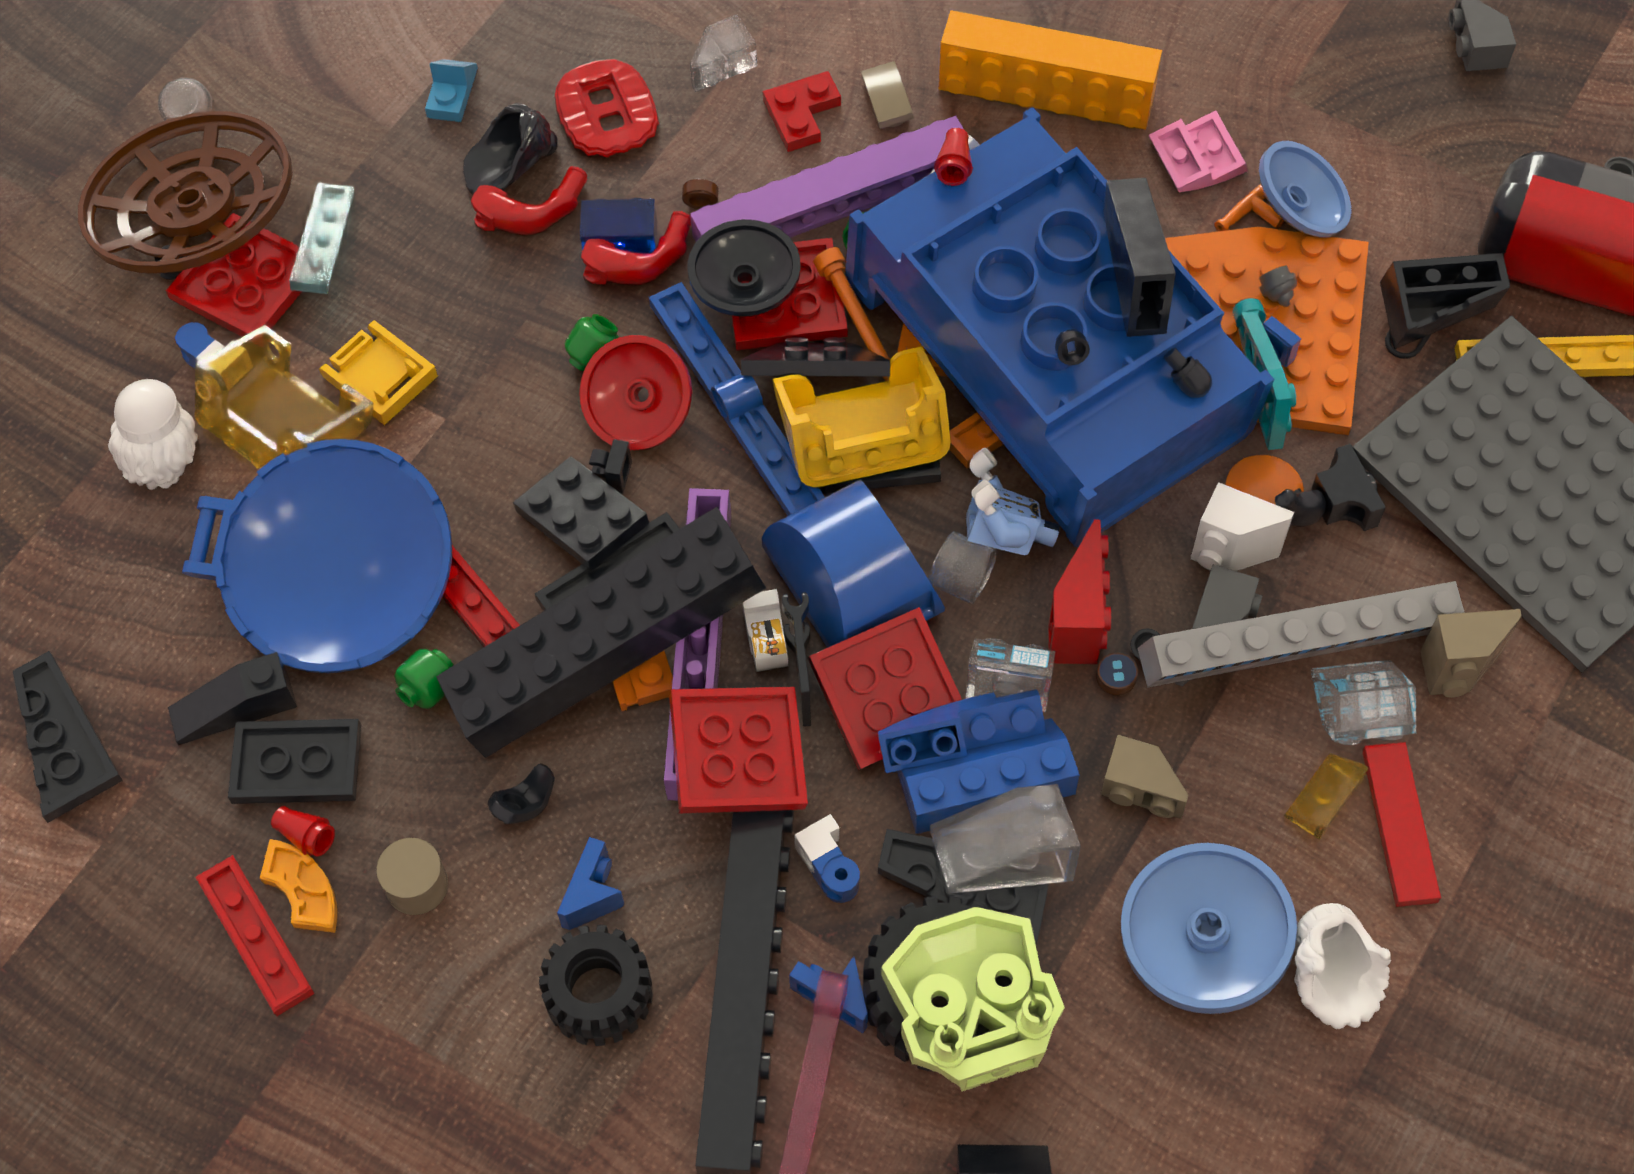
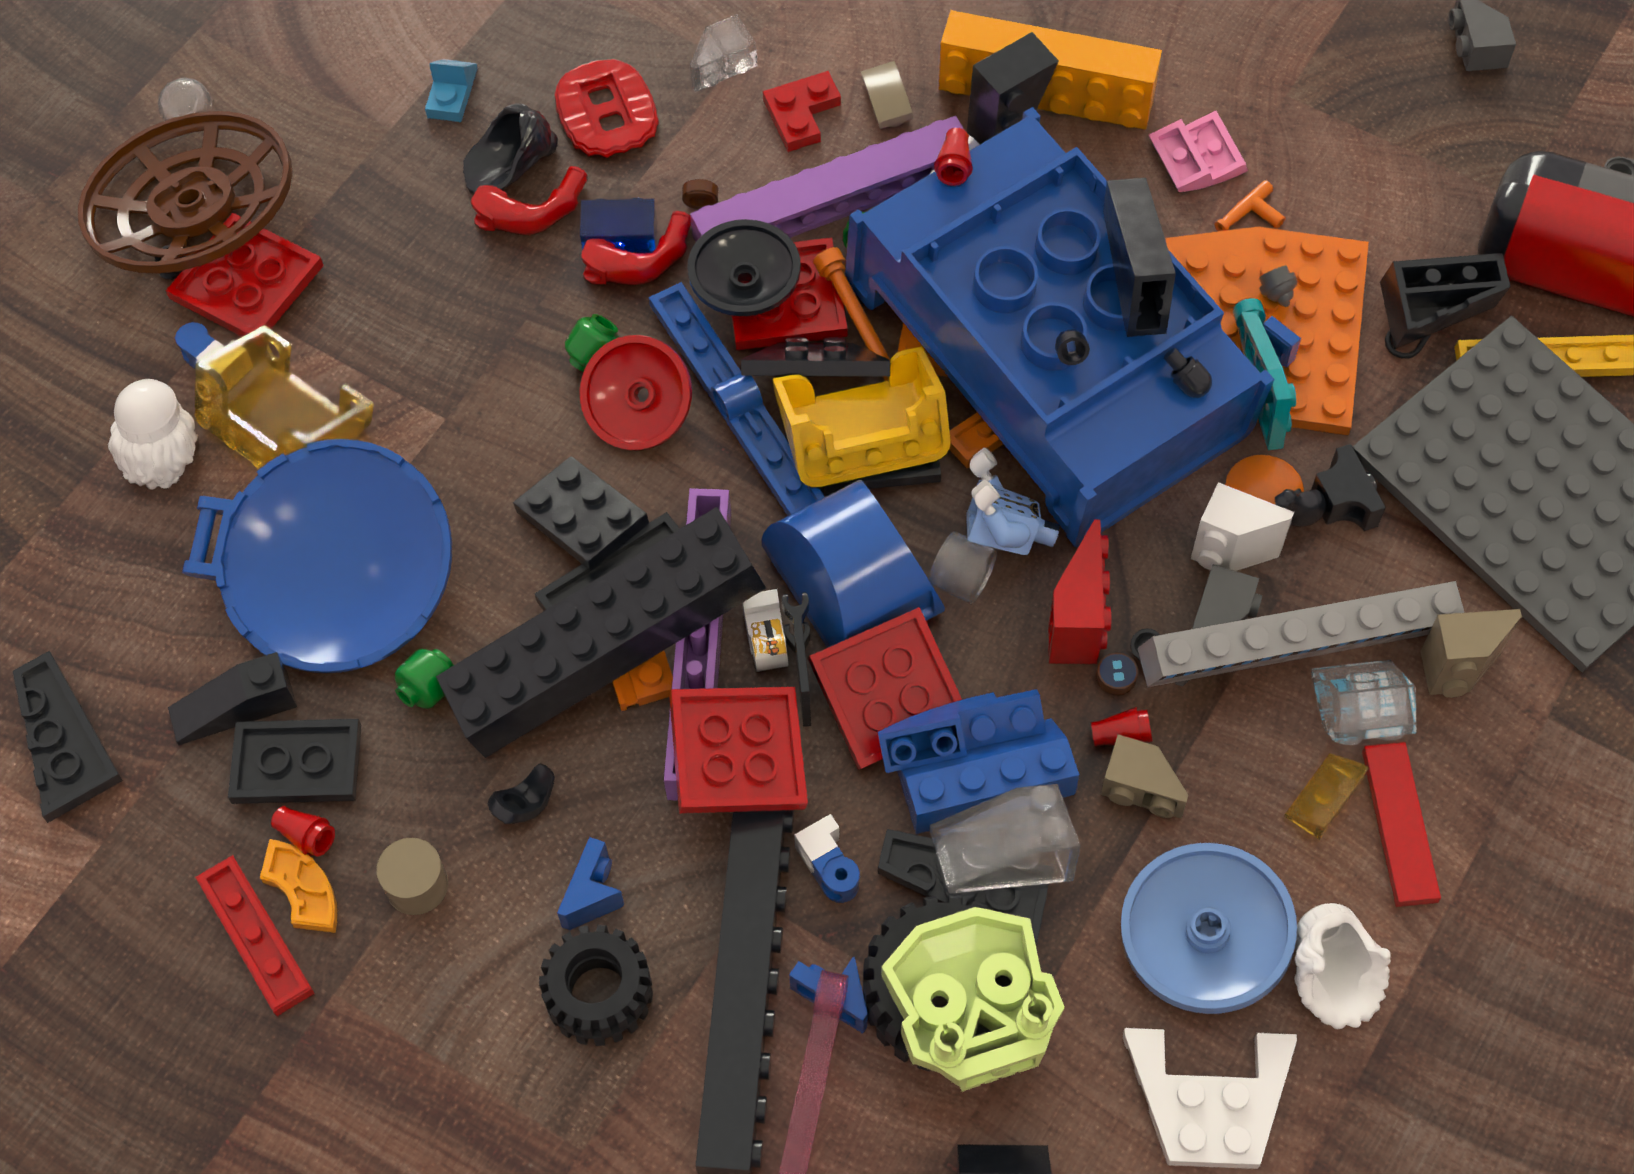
(322, 238): clear light blue tile -> none
(378, 369): yellow container -> none
(476, 603): red tile -> none
(613, 465): black tile -> none
(1008, 86): none -> black wedge
(1009, 669): clear slope -> none
(1129, 723): none -> red cone
(1211, 1117): none -> white wing
(1304, 189): medium blue dish -> none

